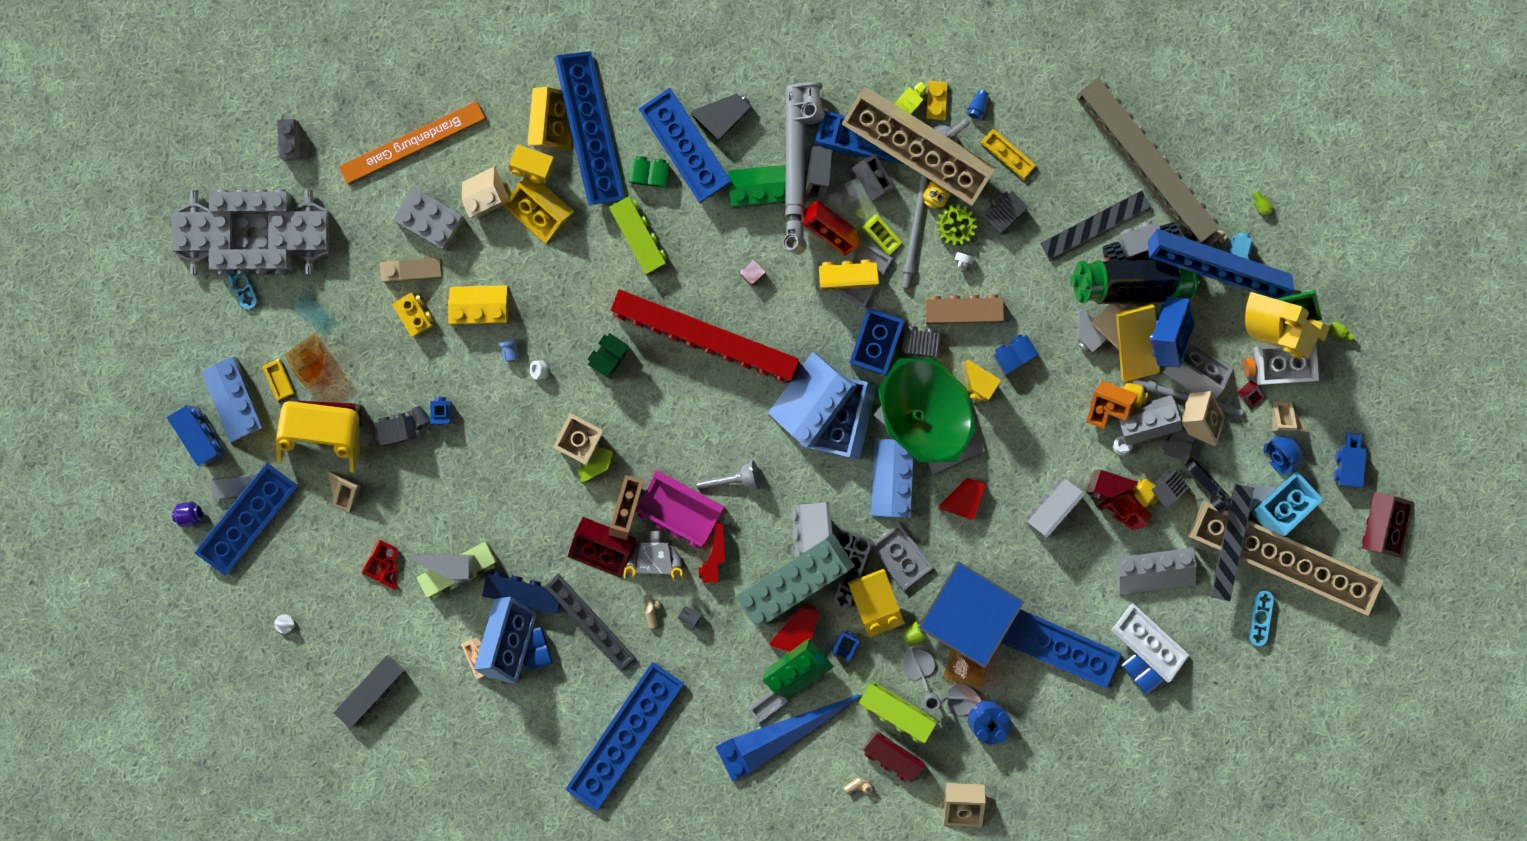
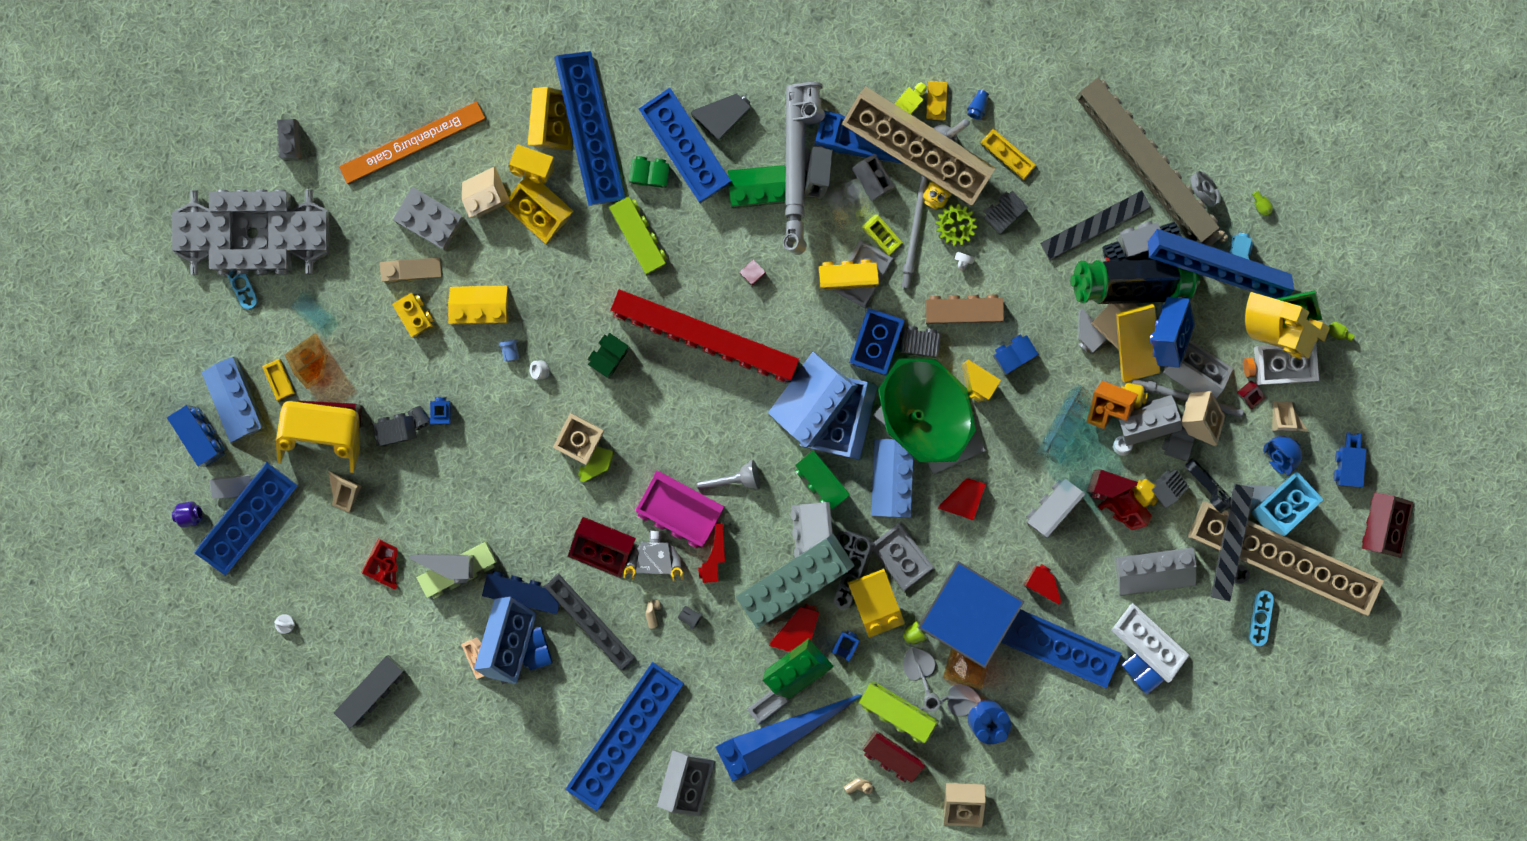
(626, 507): medium nougat brick -> none
(685, 783): none -> light grey slope
(821, 480): none -> green slope
(831, 228): red brick -> none
(1044, 583): none -> red slope
(1065, 424): none -> clear light blue slope
(1203, 187): none -> light grey tile
(1246, 574): none -> dark grey bush

